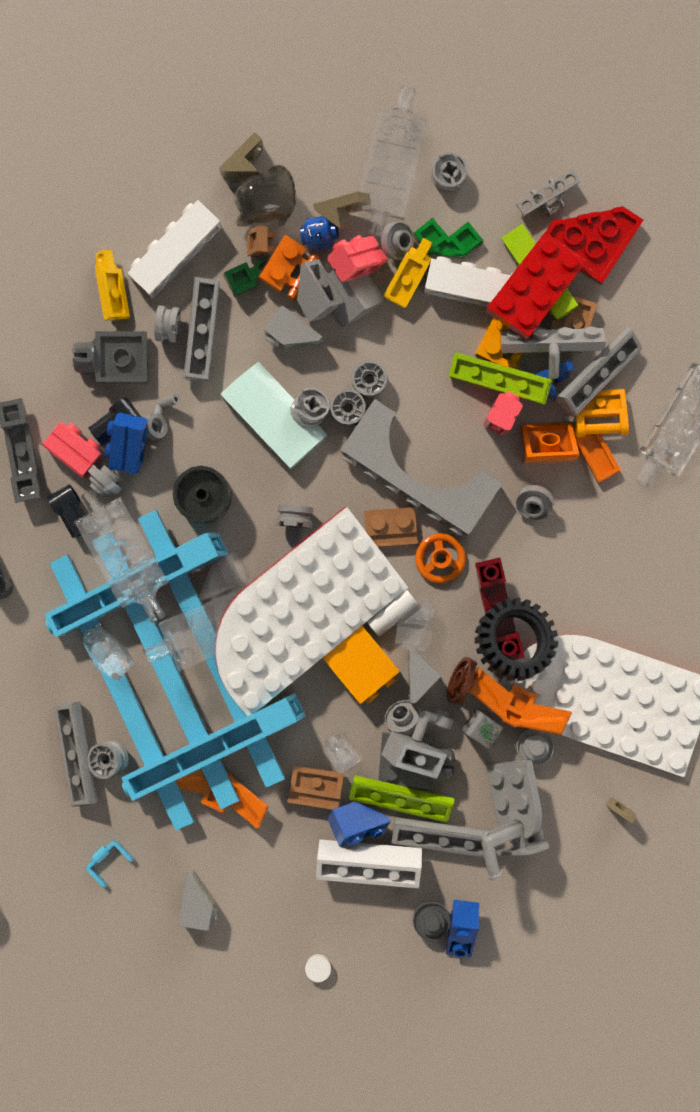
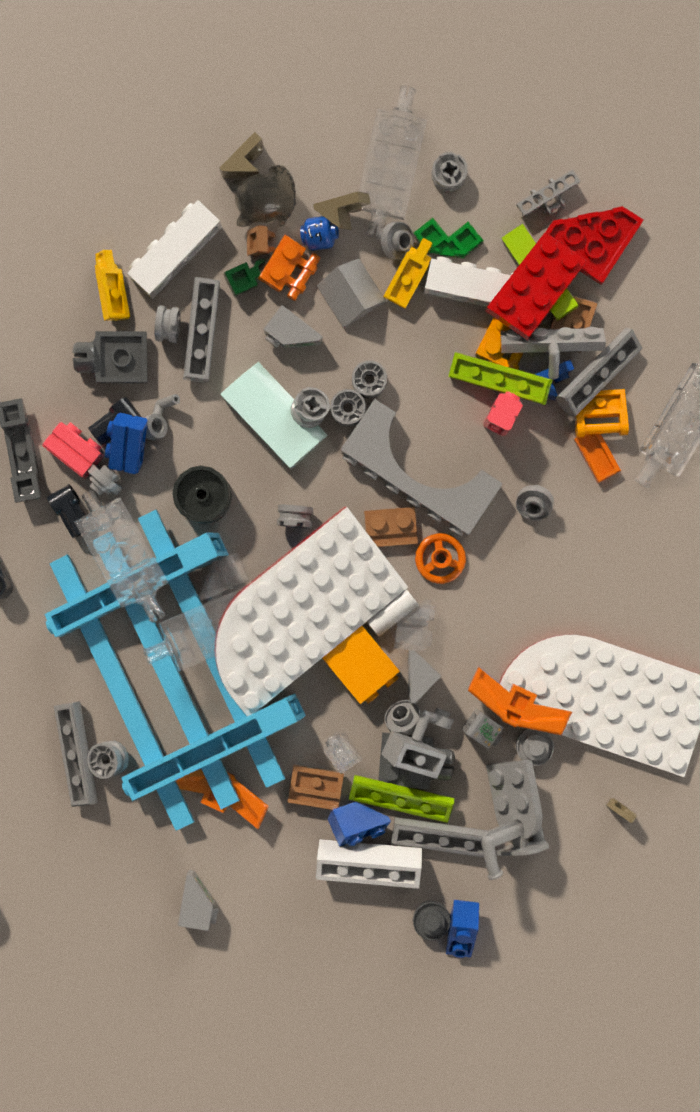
(101, 854): medium azure piece -> none
(107, 651): clear slope -> none
(316, 291): light grey slope -> none
(318, 968): white tile -> none
(356, 258): coral brick -> none
(461, 680): copper wheel -> none
(492, 591): dark red slope -> none
(540, 626): black tyre -> none
(548, 443): orange slope -> none

